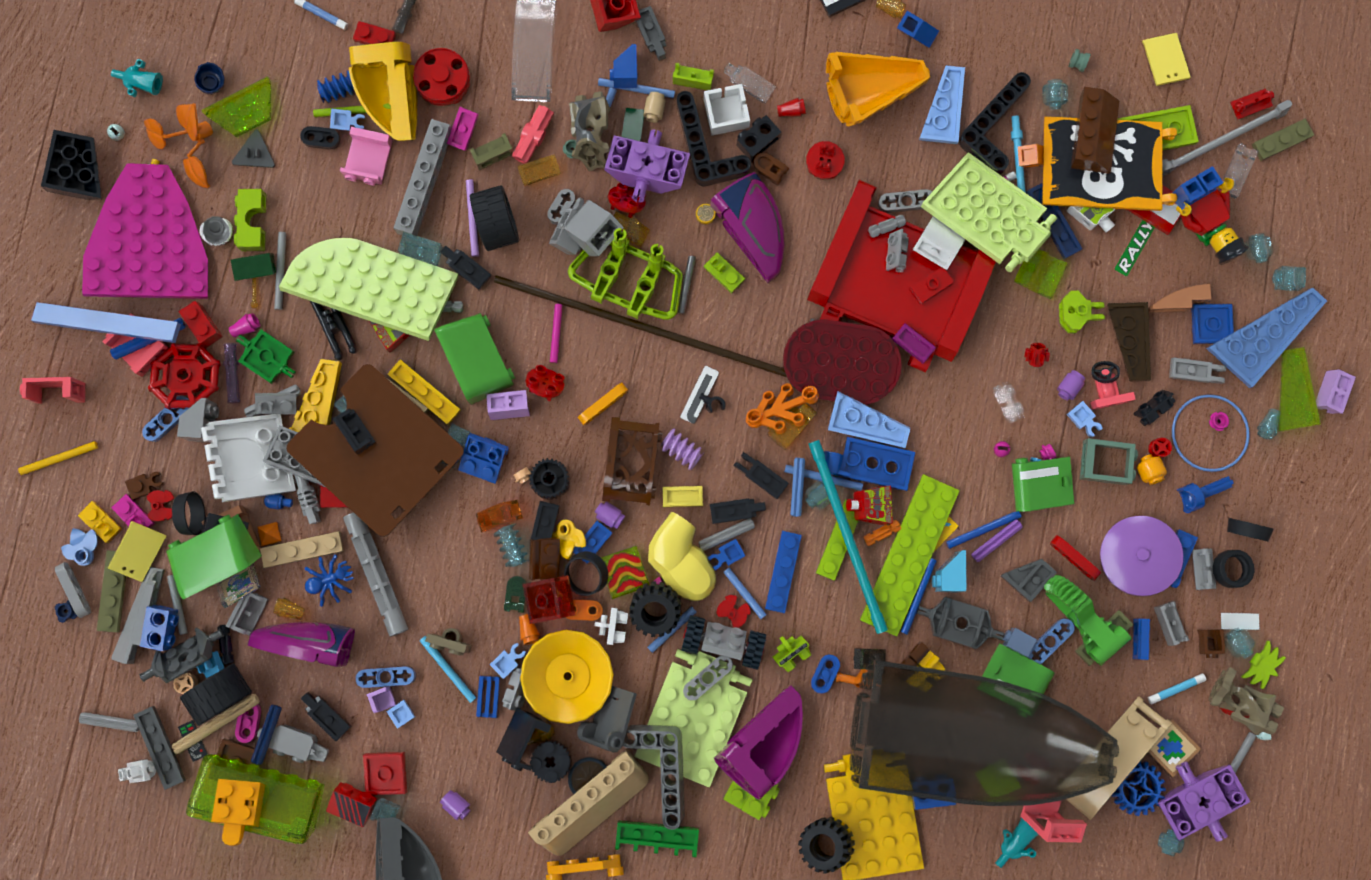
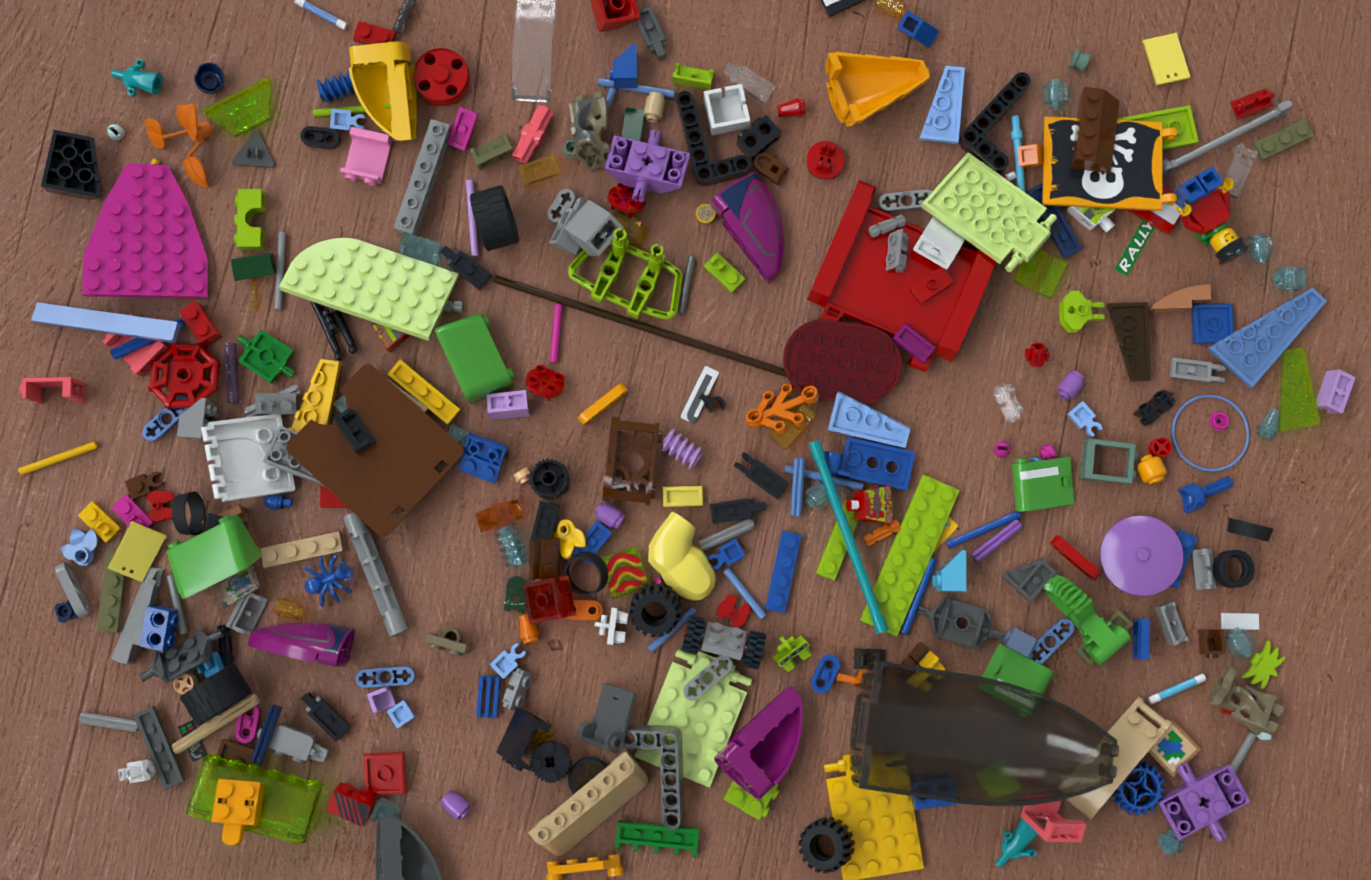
(216, 230): light grey hair -> none
(247, 324): dark pink cone -> none
(269, 534): orange slope -> none
(308, 500): light grey hinge -> none
(448, 670): medium azure bar -> none
(545, 683): yellow dish -> none
(1107, 387): coral piece -> none

